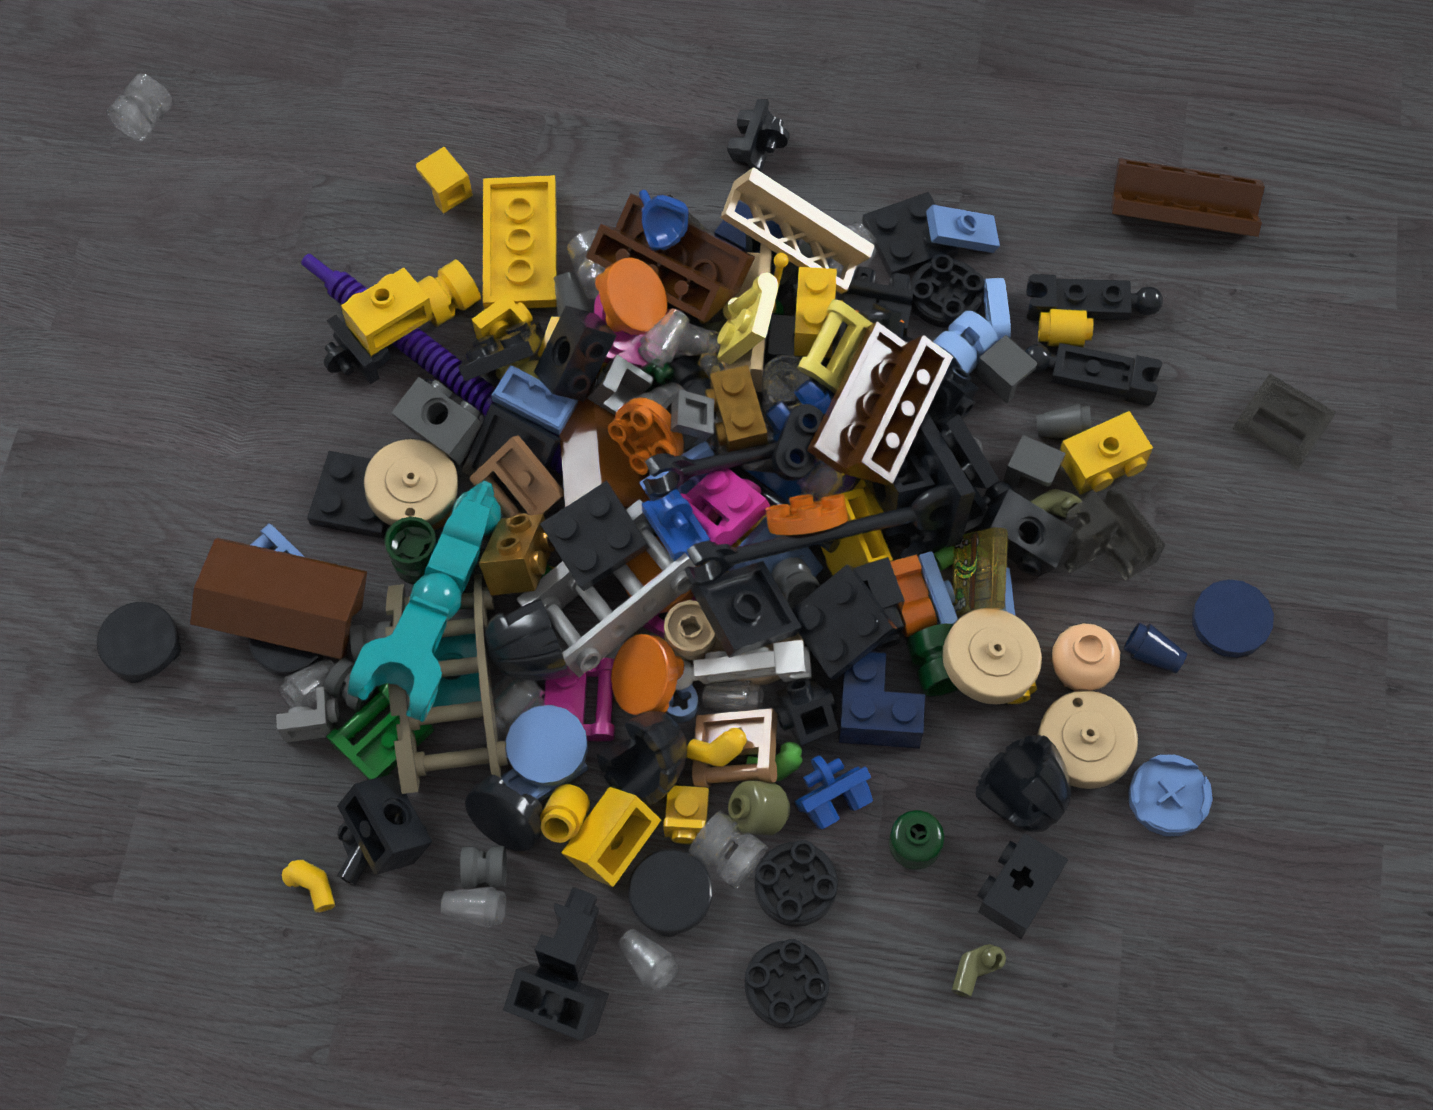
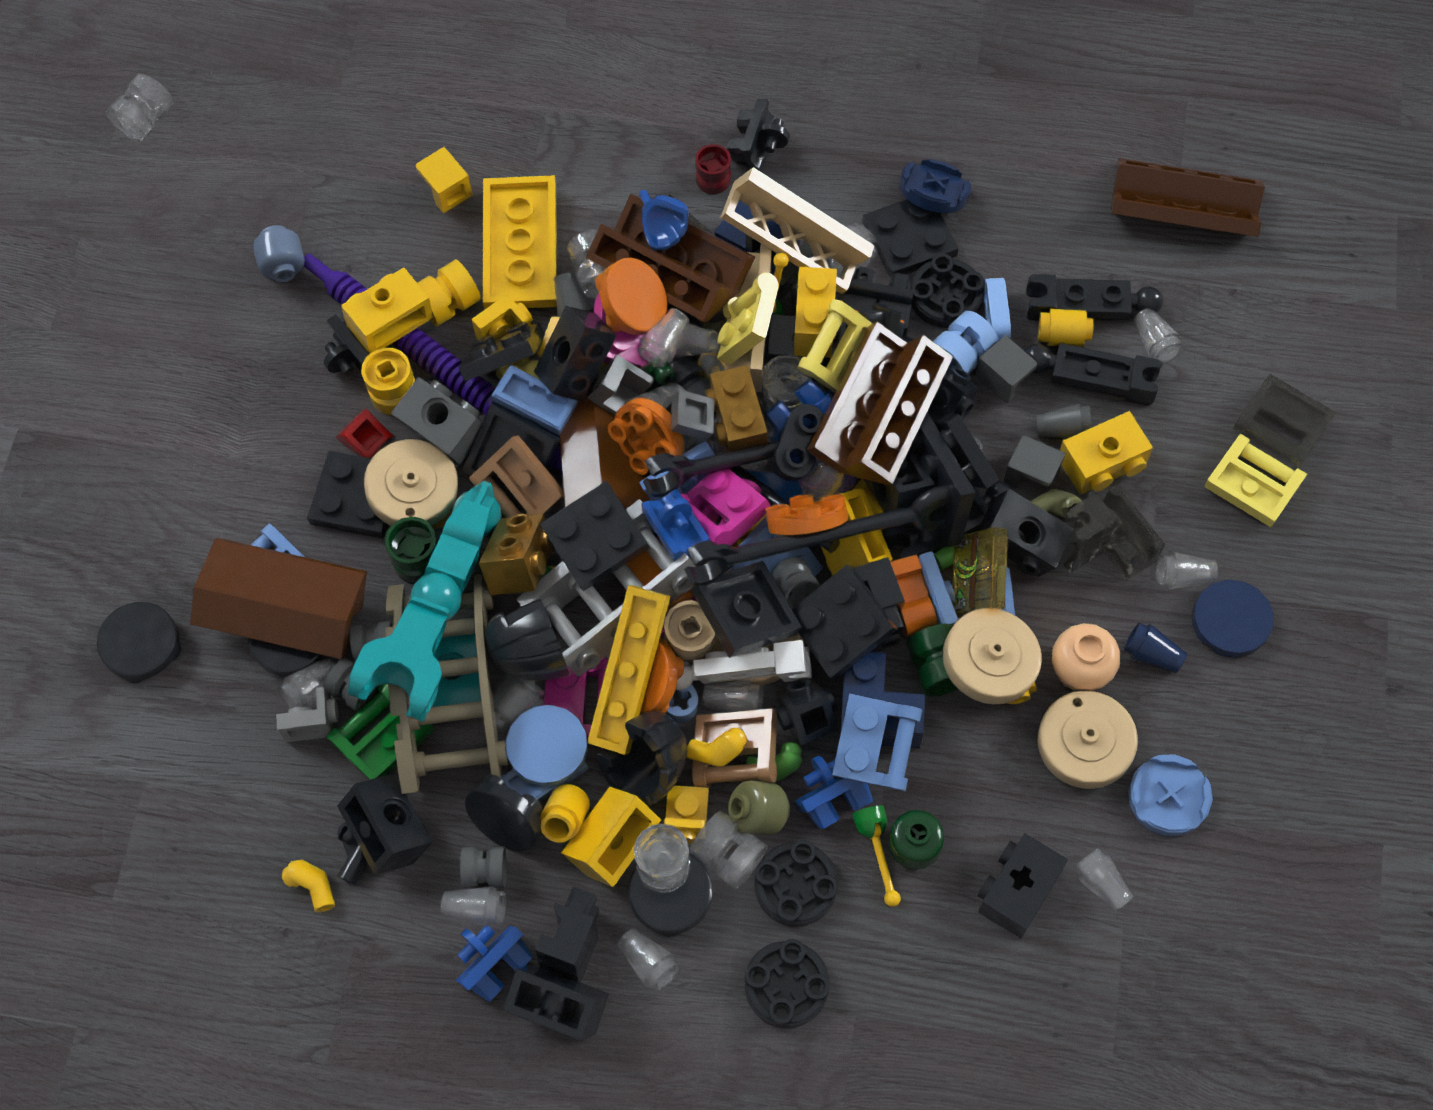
(278, 253): none -> sand blue head
(364, 434): none -> red slope
(387, 378): none -> yellow wheel
(506, 947): none -> blue hips
(628, 668): none -> yellow plate
(662, 857): none -> clear wheel
(713, 169): none -> dark red wheel
(862, 741): none -> medium blue plate
(871, 824): none -> hinge
(934, 186): none -> dark blue tile
(962, 228): medium blue plate -> none
(976, 964): olive arm -> none
(1027, 784): black hair -> none
(1102, 877): none -> clear cone
(1158, 336): none -> clear cone
(1183, 570): none -> clear cone
(1249, 487): none -> light yellow plate

